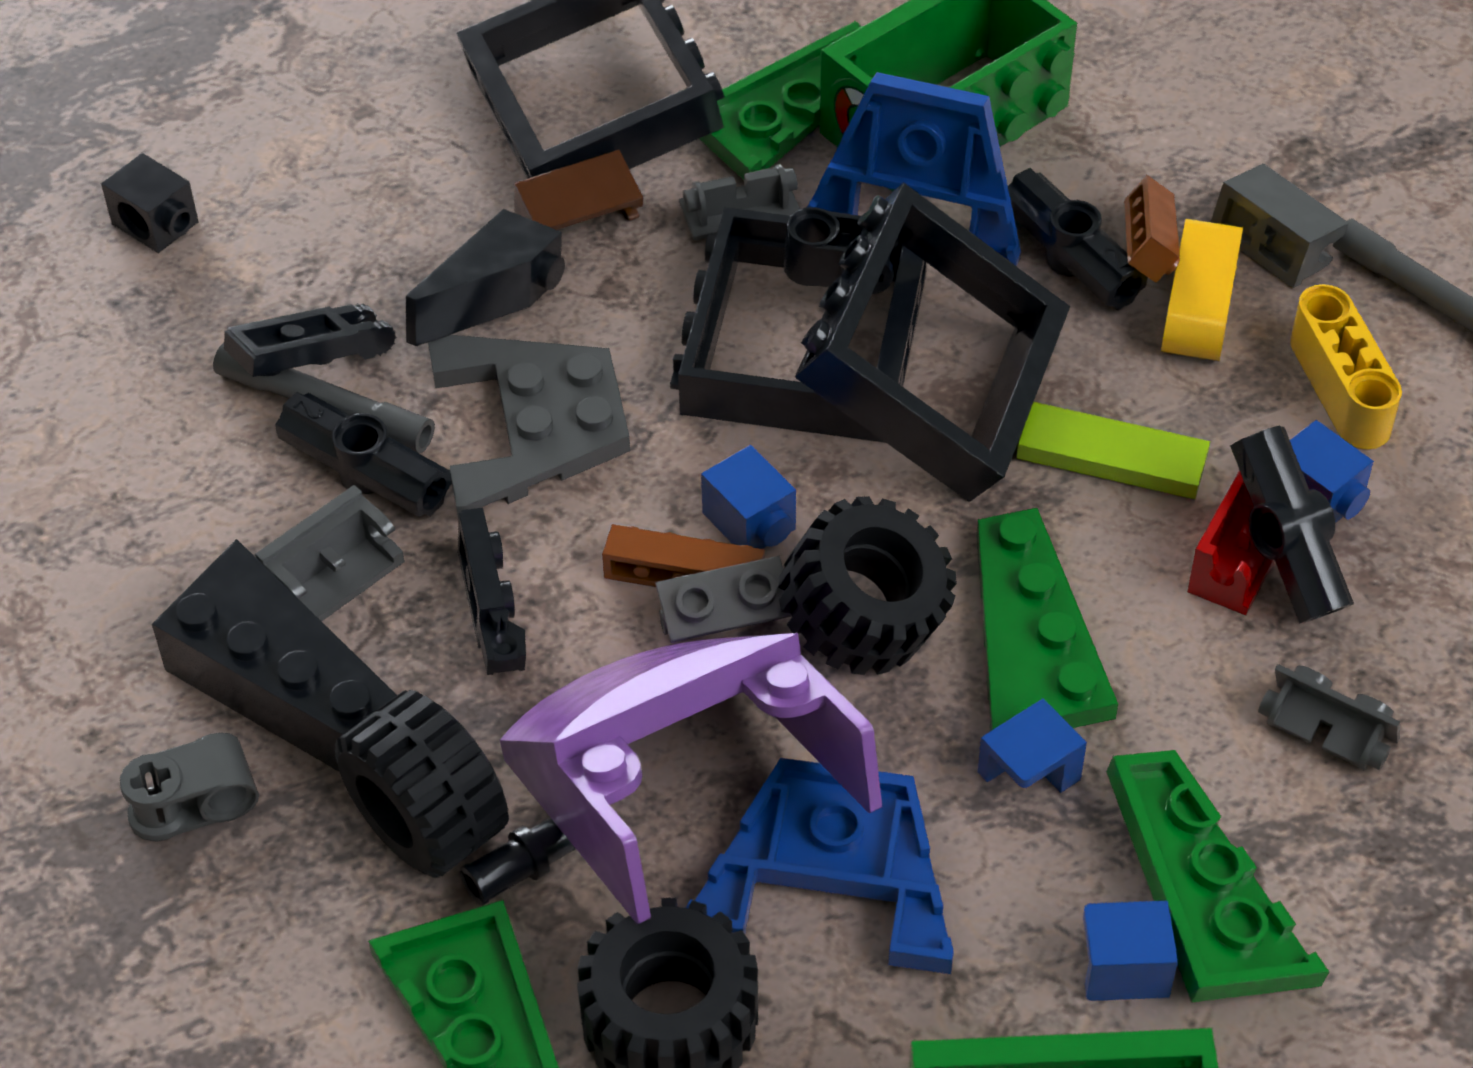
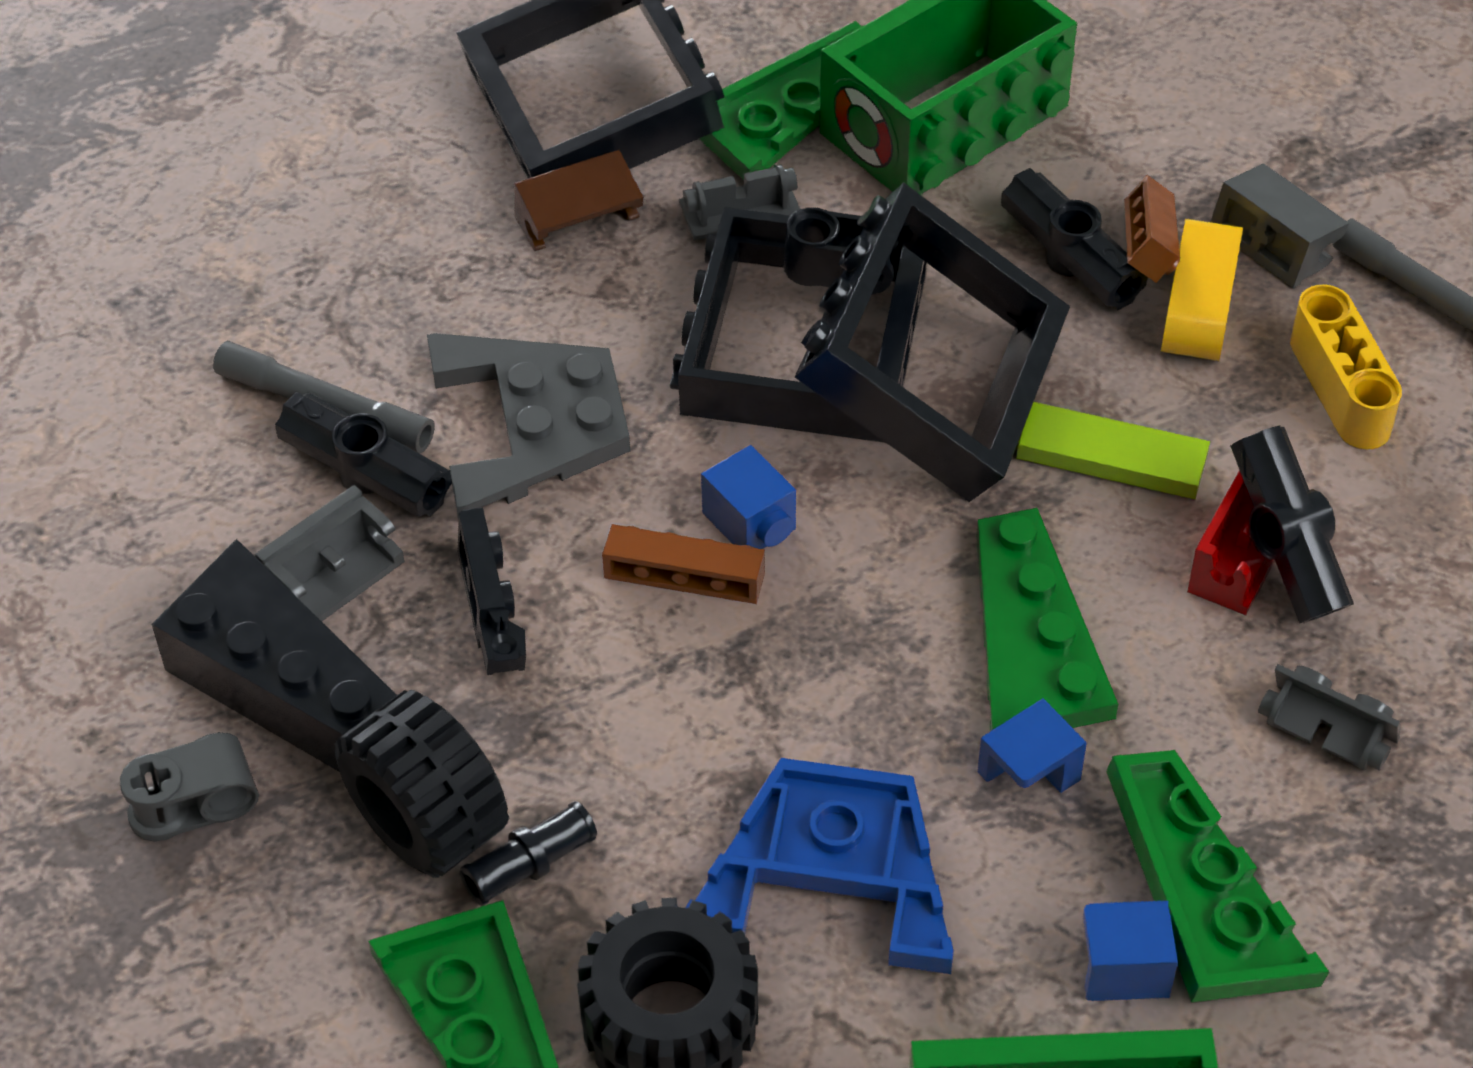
(150, 202): black brick -> none
(308, 339): black hinge -> none
(486, 278): black slope -> none
(578, 755): medium lavender windscreen -> none
(721, 599): dark grey hinge -> none
(891, 553): black tyre -> none
(932, 141): blue wing -> none
(1333, 468): blue brick -> none

